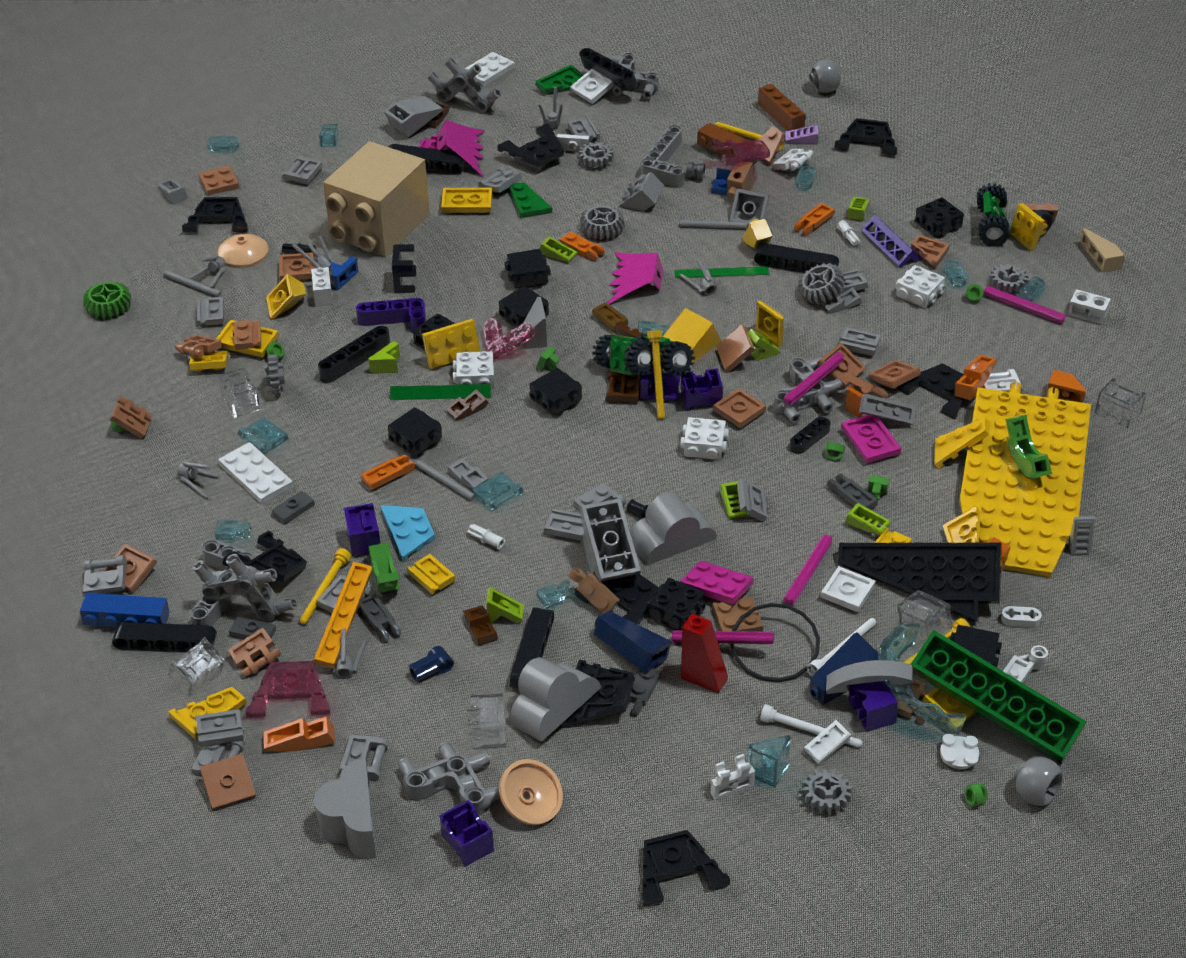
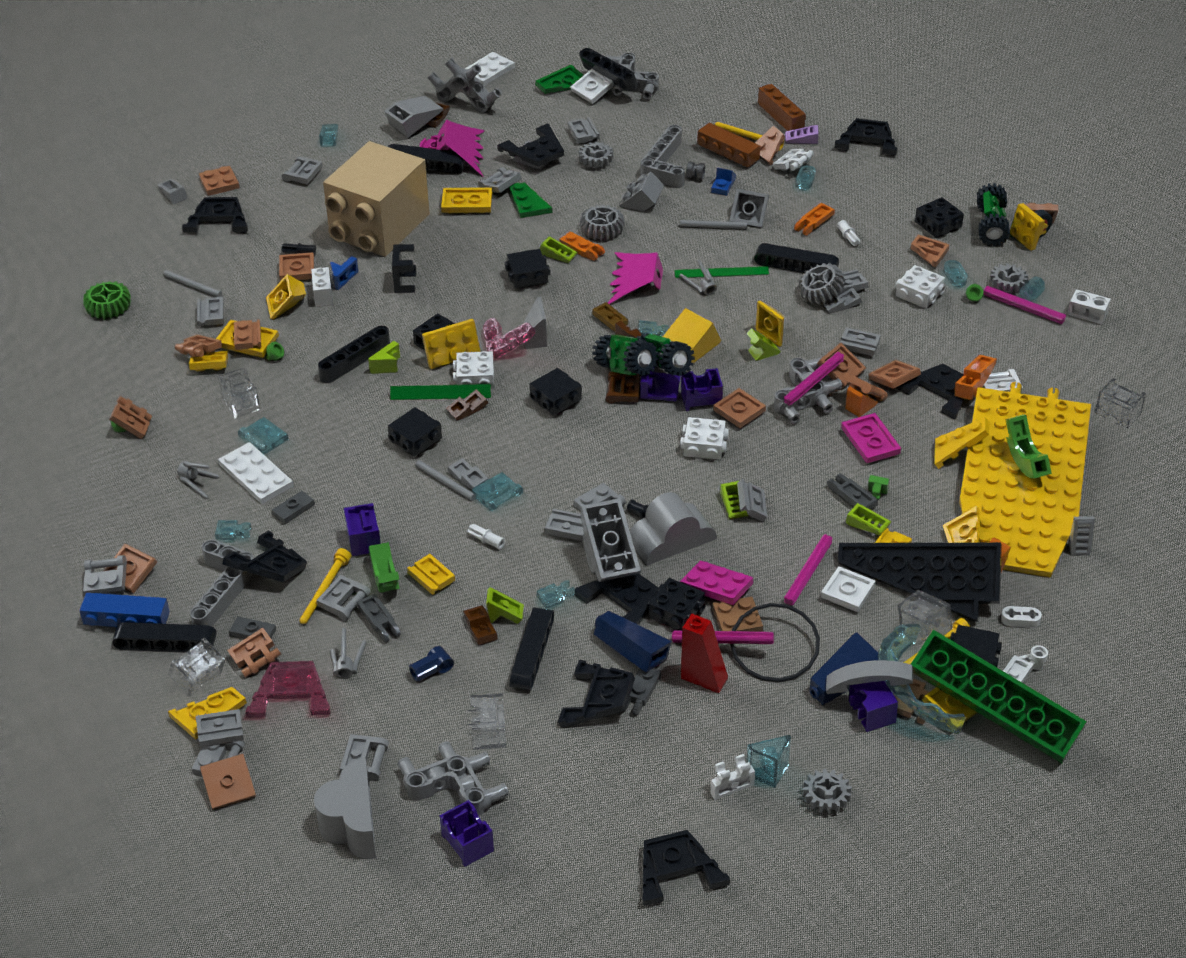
(215, 264): light grey plant -> none
(222, 143): clear light blue plate -> none
(243, 250): light nougat dish -> none
(246, 582): light grey pin -> none
(274, 374): light grey gear -> none
(299, 735): orange slope -> none
(321, 261): light grey plant -> none
(343, 614): light orange plate -> none
(387, 471): orange hinge -> none
(392, 312): dark purple beam -> none
(408, 528): medium azure wing -> none
(518, 305): black brick -> none
(538, 784): light nougat dish -> none
(548, 359): bright green tile -> none
(549, 696): light grey brick -> none
(552, 117): light grey plant -> none
(572, 142): white plate -> none
(594, 590): medium nougat plate -> none
(654, 337): yellow piece -> none
(735, 348): nougat tile -> none
(740, 178): medium nougat torso -> none
(746, 151): clear pink wing -> none
(757, 233): yellow slope -> none
(769, 714): white piece -> none
(811, 428): black beam -> none
(815, 665): white piece -> none
(825, 76): light grey wheel -> none
(827, 742): white plate -> none
(834, 447): bright green tile -> none
(858, 208): lime slope -> none
(887, 409): light grey plate -> none
(894, 238): fence -> none
(959, 751): white piece -> none
(976, 794): bright green tile -> none
(1038, 780): light grey wheel -> none
(1068, 386): orange slope -> none
(1103, 252): tan slope -> none

